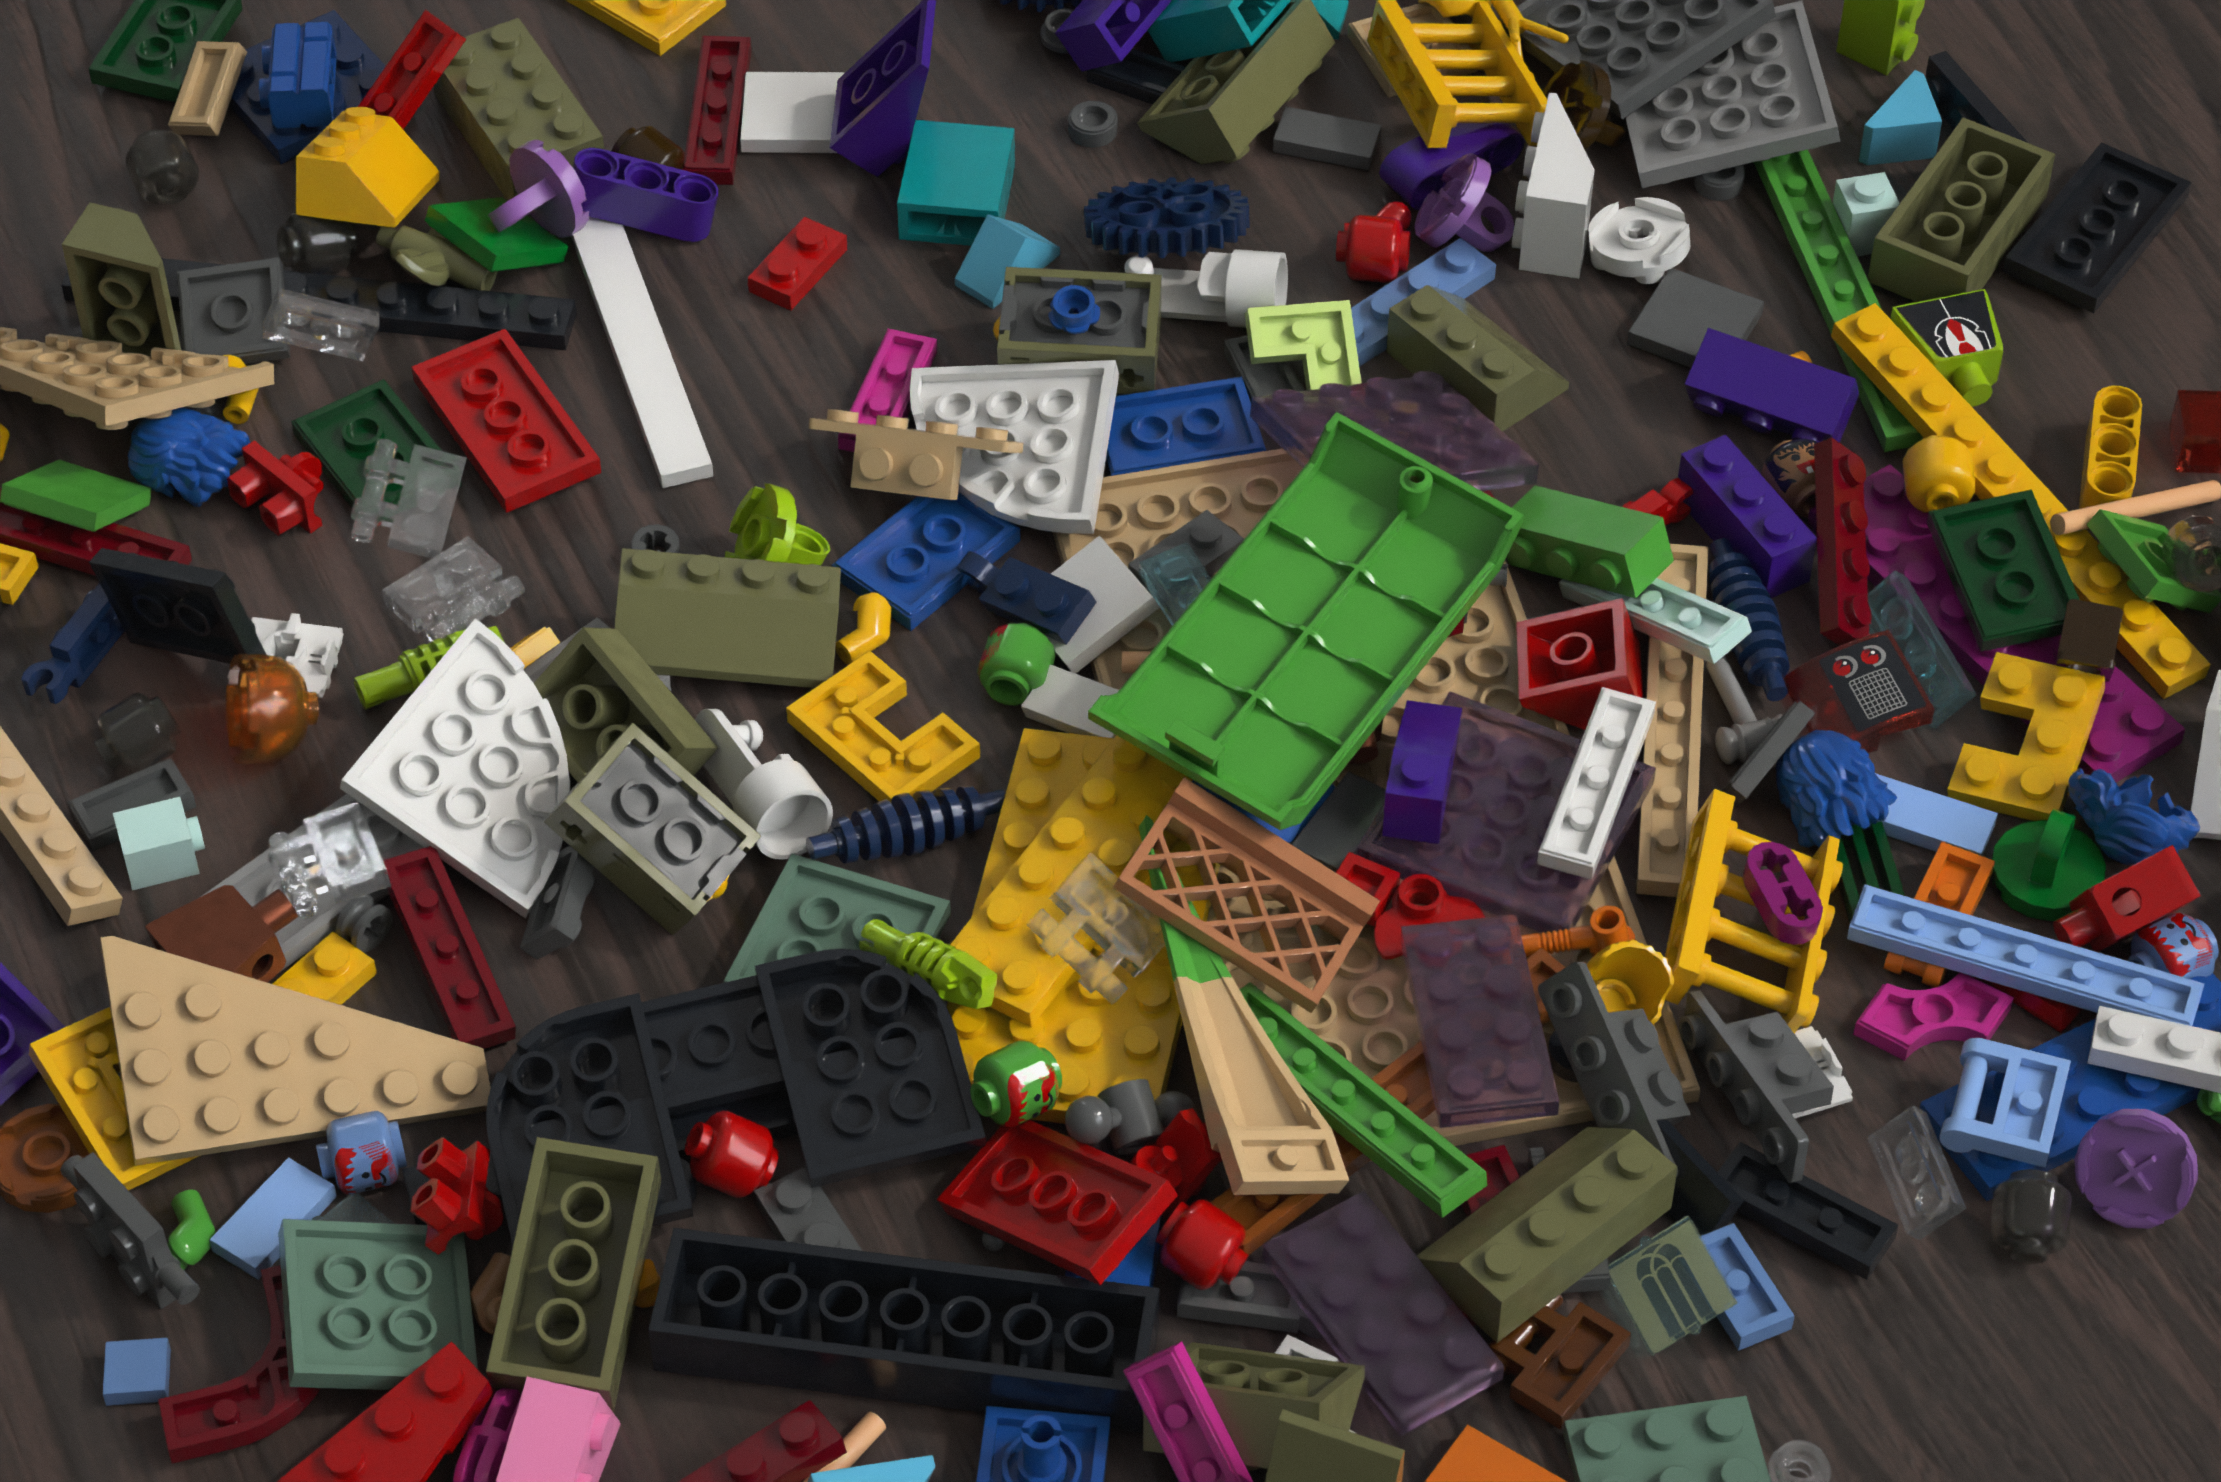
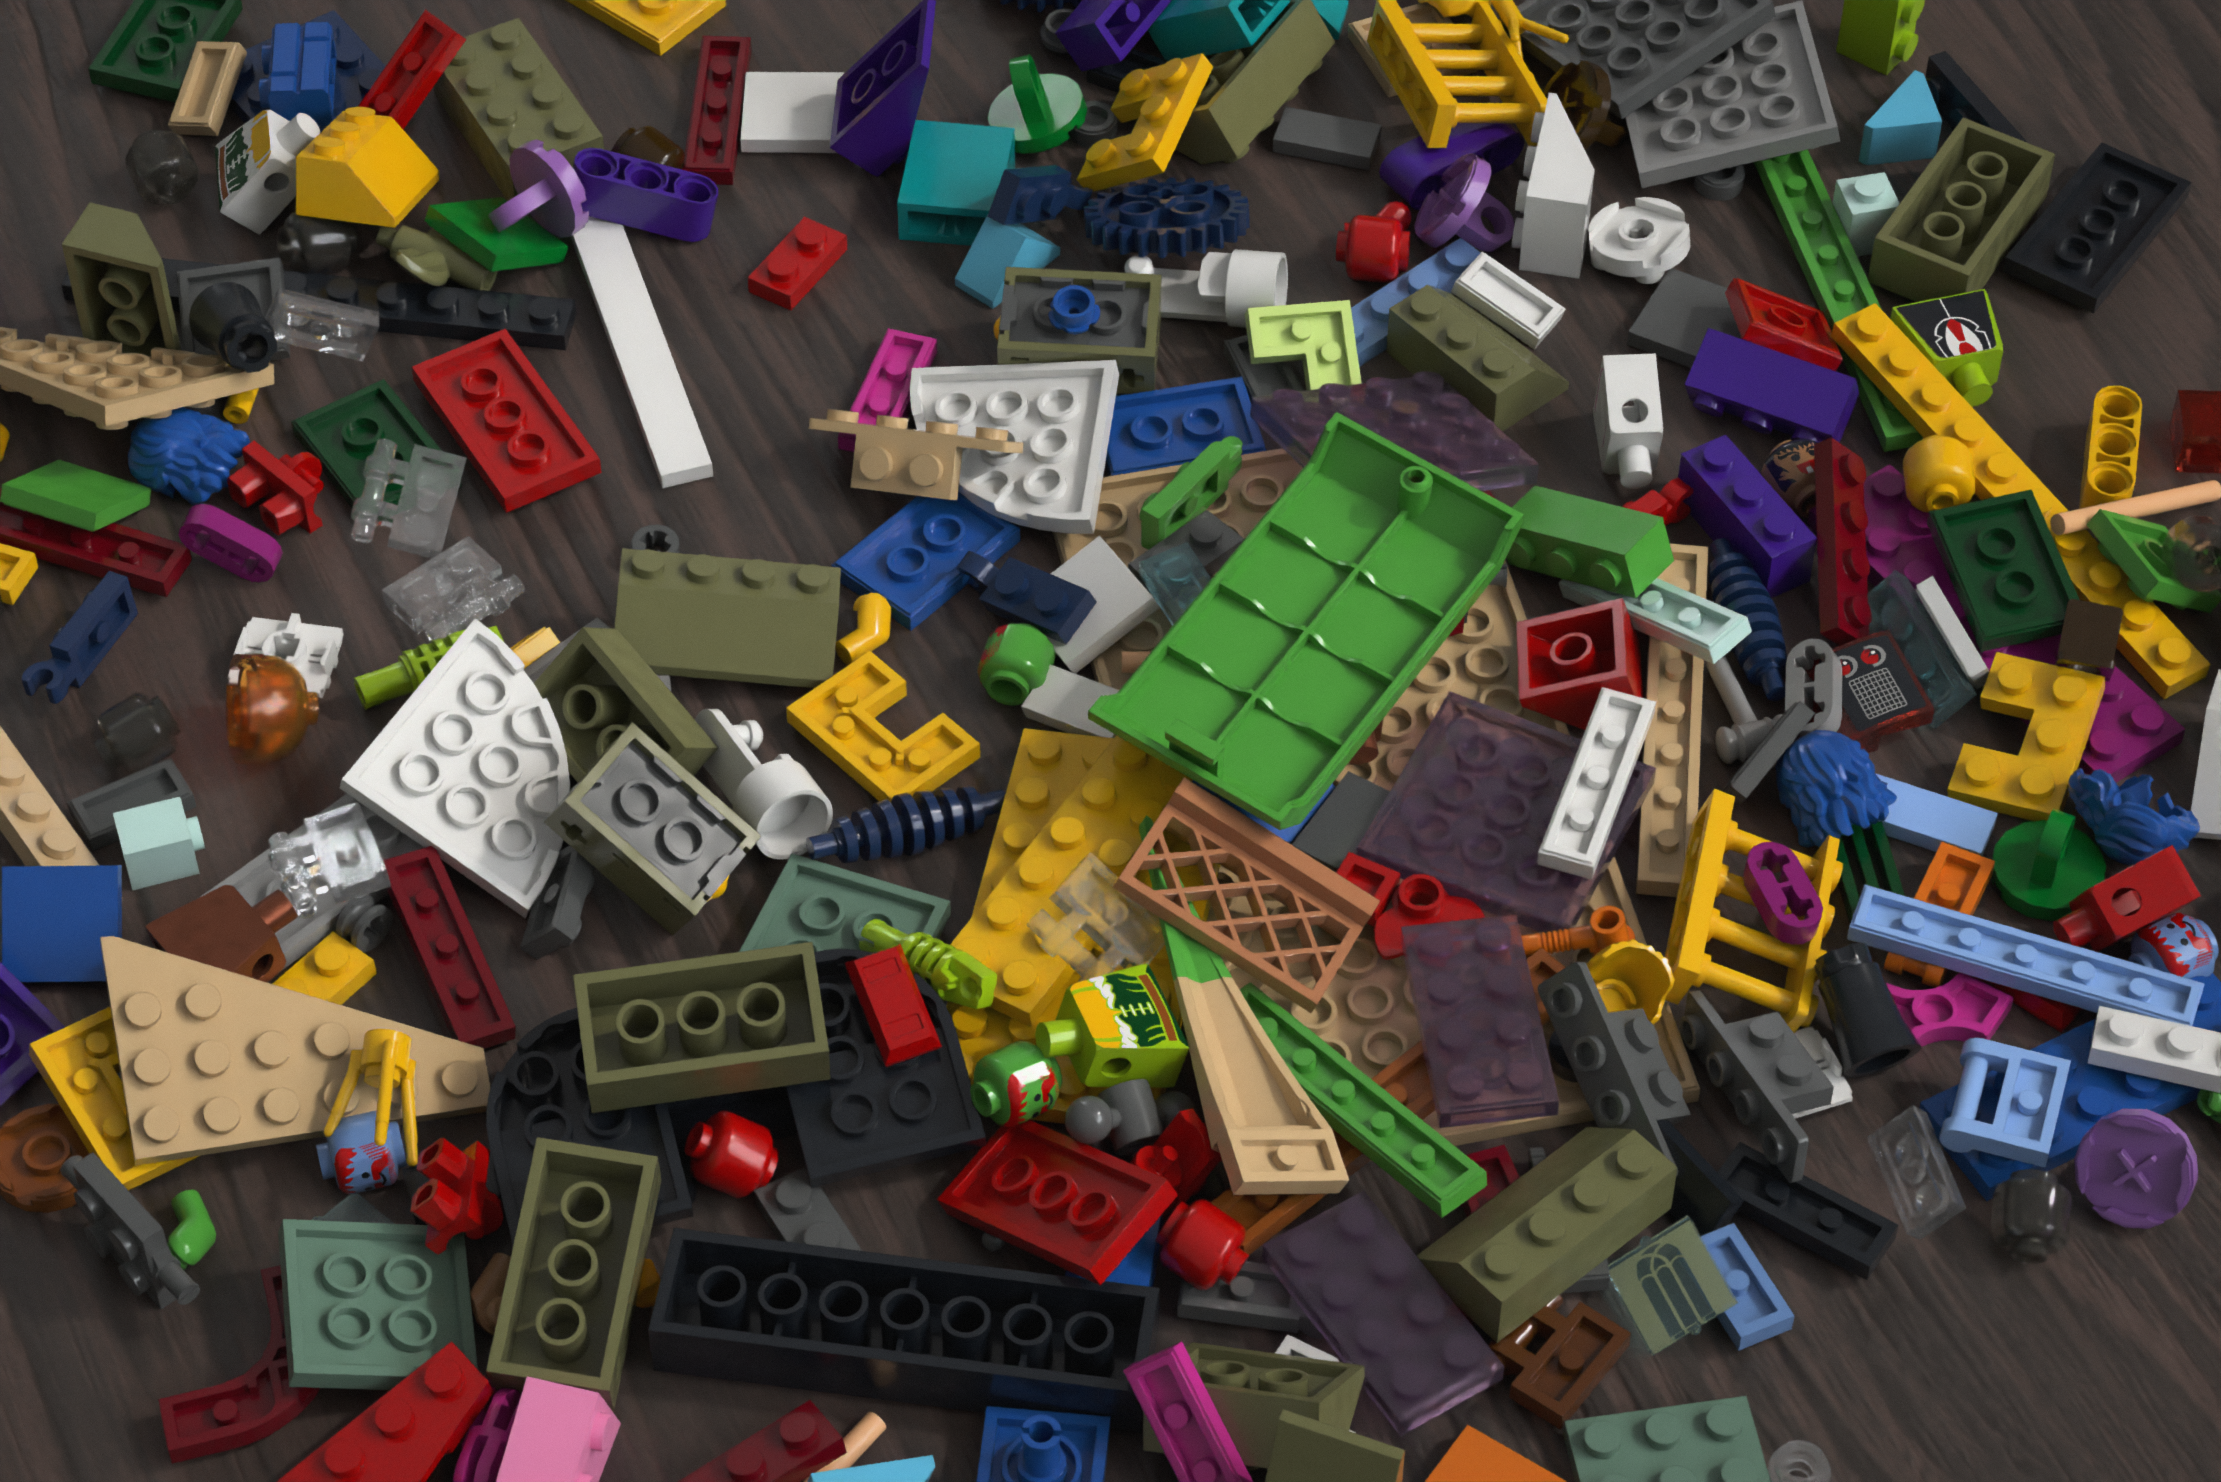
(57, 920): none -> blue tile
(136, 1371): medium blue tile -> none
(176, 606): black plate -> none
(230, 543): none -> magenta beam
(231, 324): none -> black plant
(252, 1232): light blue tile -> none
(260, 167): none -> white torso
(385, 1066): none -> yellow plant
(702, 1027): none -> olive brick
(770, 530): lime tile -> none
(893, 1005): none -> red tile
(1036, 195): none -> dark blue plate
(1038, 107): none -> green tile
(1117, 1030): none -> lime torso
(1162, 103): none -> yellow plate
(1191, 491): none -> bright green hinge
(1421, 772): dark purple slope -> none
(1508, 300): none -> white tile
(1629, 435): none -> white torso
(1782, 324): none -> red tile
(1825, 688): none -> light grey beam
(1863, 1012): none -> black plant
(1953, 632): none -> white tile

